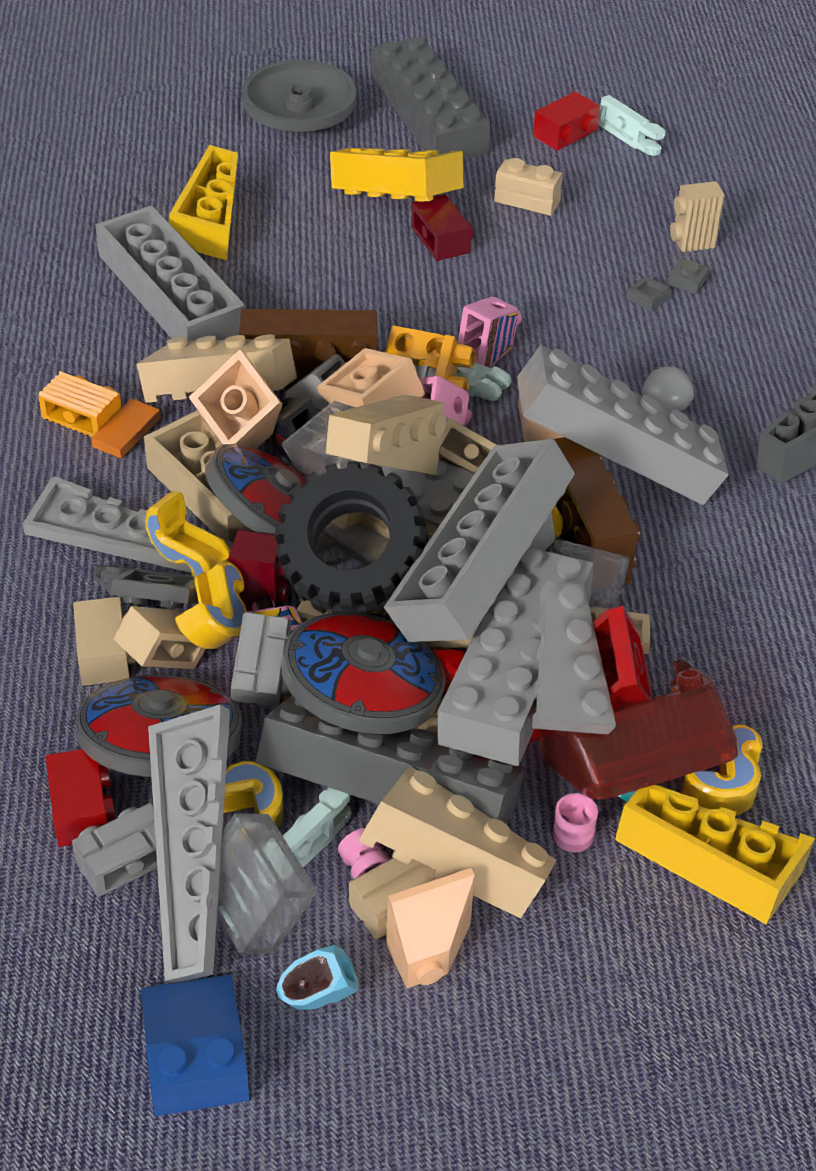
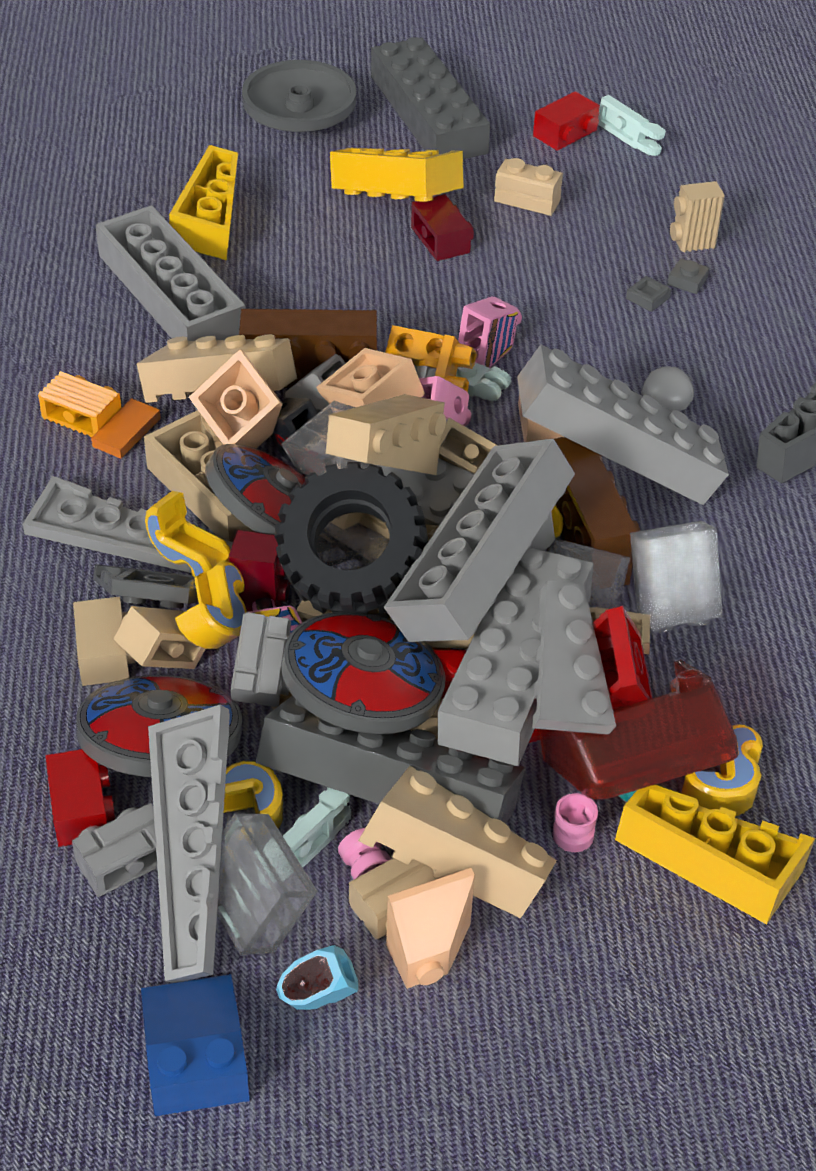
(677, 575): none -> clear brick

